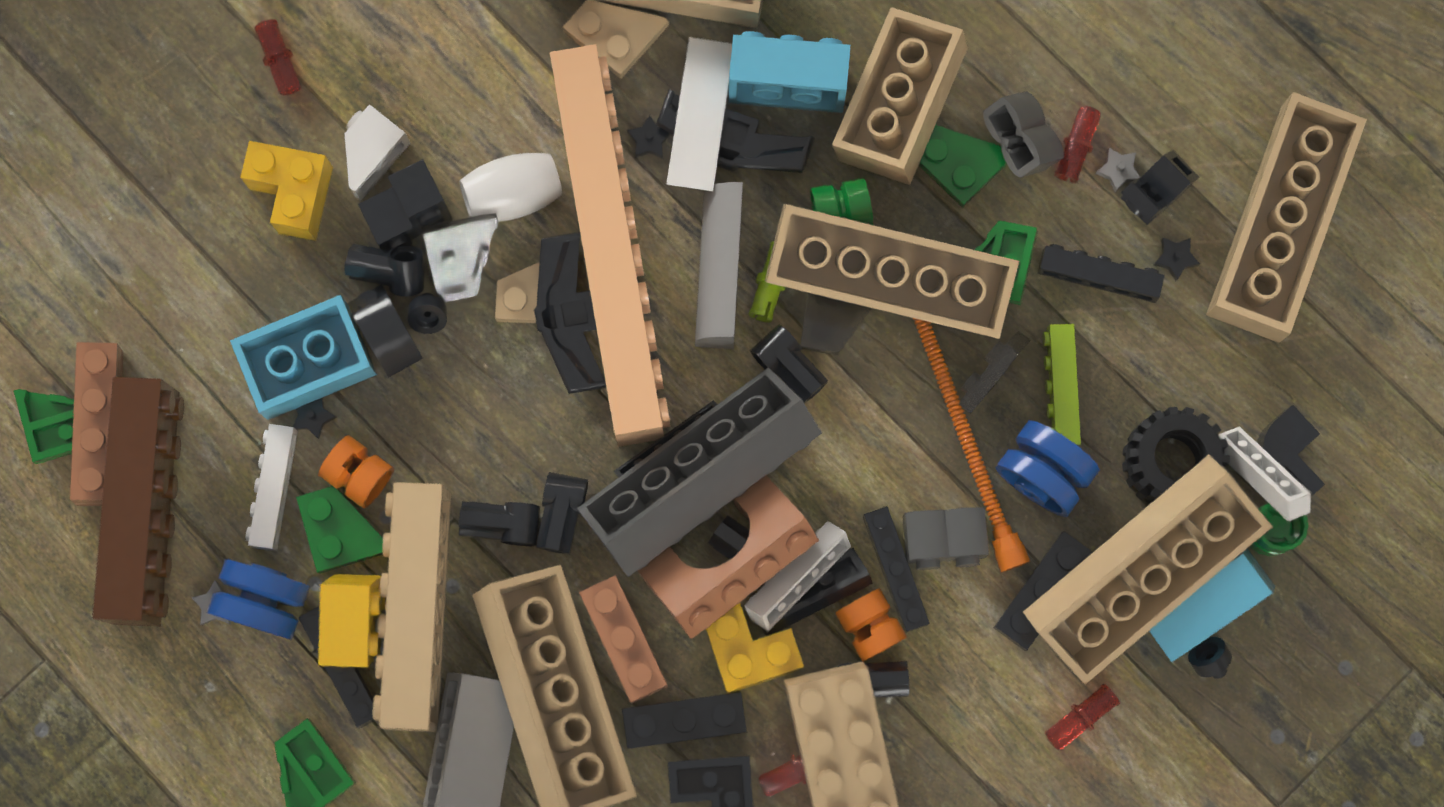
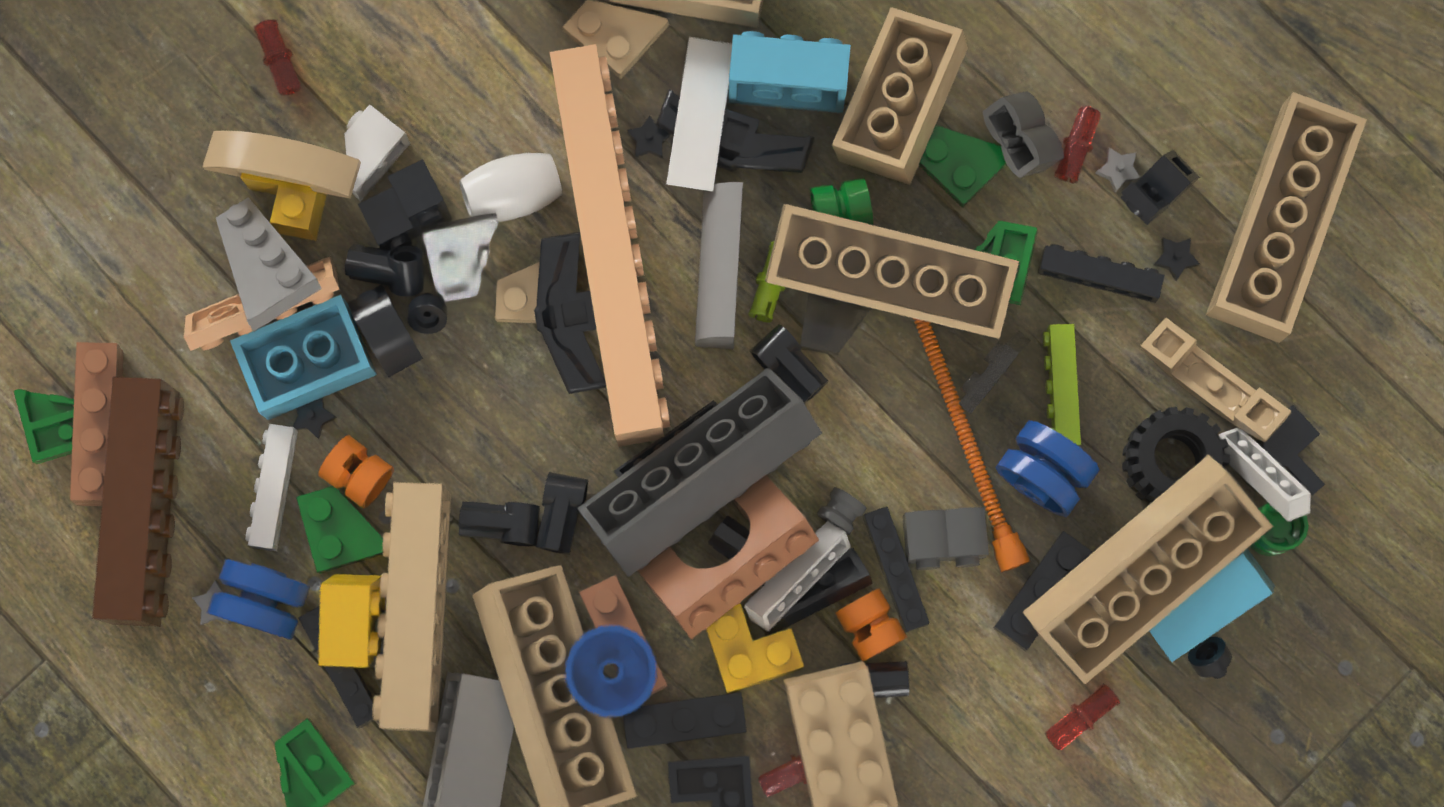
(213, 323): none -> light nougat plate
(263, 265): none -> light grey wing
(282, 160): none -> tan slope
(609, 646): none -> blue wheel
(841, 510): none -> dark grey wheel
(1213, 383): none -> tan slope

